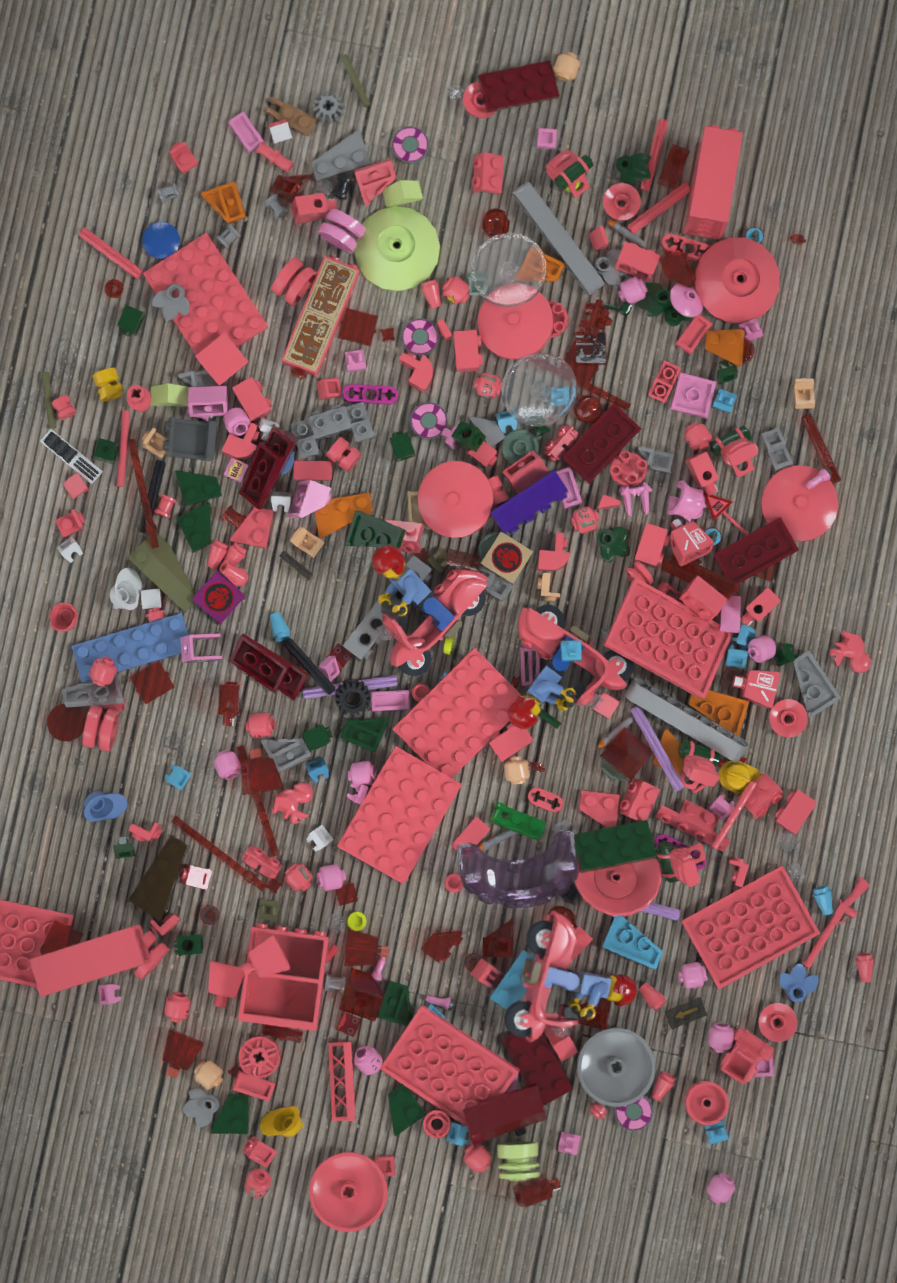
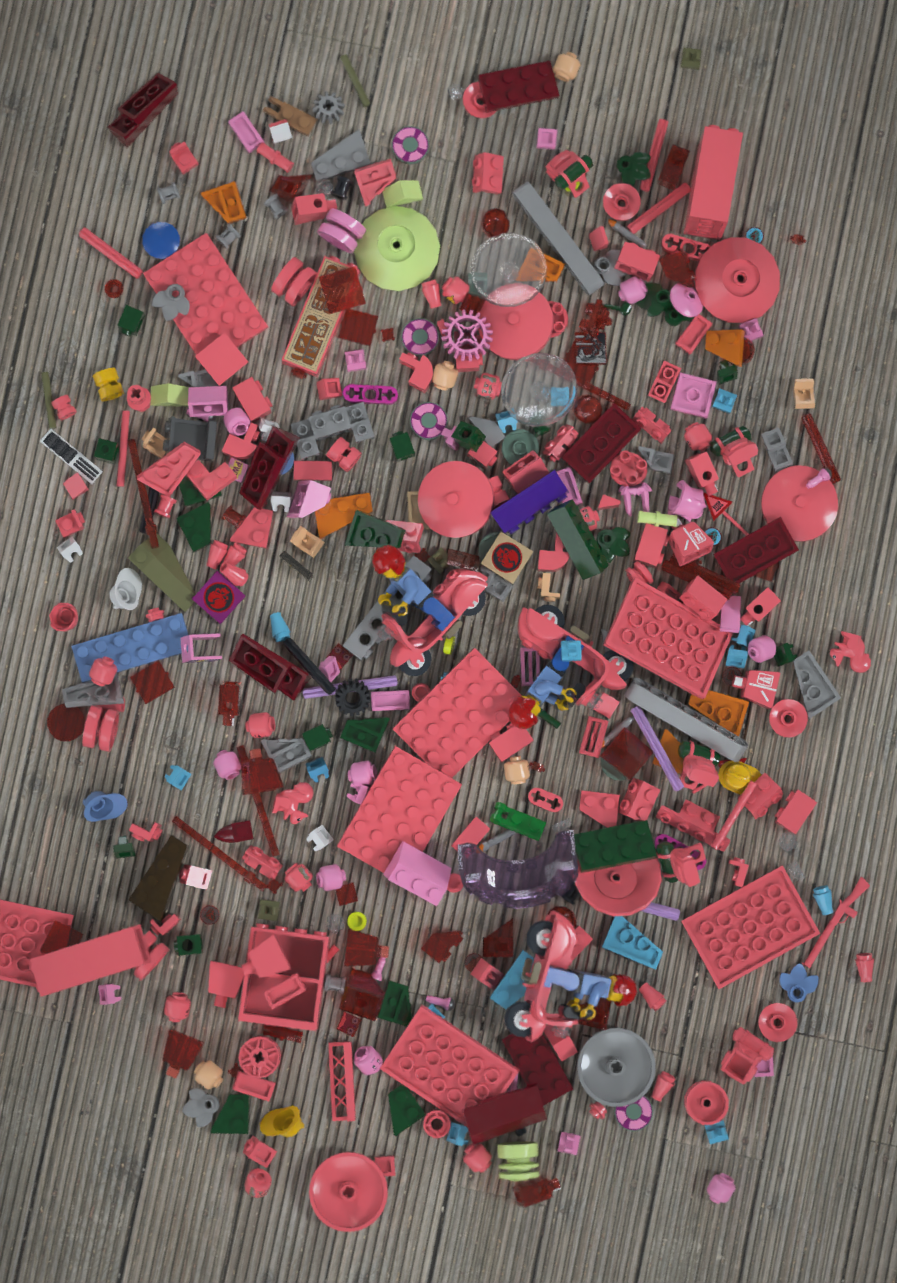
(143, 108): none -> dark red slope
(151, 599): white tile -> none
(170, 469): none -> coral wing
(210, 482): none -> coral plate
(235, 832): none -> dark red plate
(284, 991): none -> coral tile
(342, 290): none -> clear red slope
(418, 873): none -> bright pink slope
(444, 375): none -> light nougat head
(472, 302): none -> clear red tile
(479, 323): none -> bright pink gear
(578, 539): none -> dark green brick
(599, 742): none -> coral tile
(657, 518): none -> yellowish green pin
(658, 430): none -> coral hinge
(685, 1013): clear smoke tile -> none
(691, 58): none -> olive tile
(692, 975): bright pink head -> none
(721, 807): bright pink tile -> none
(721, 1037): bright pink head -> none

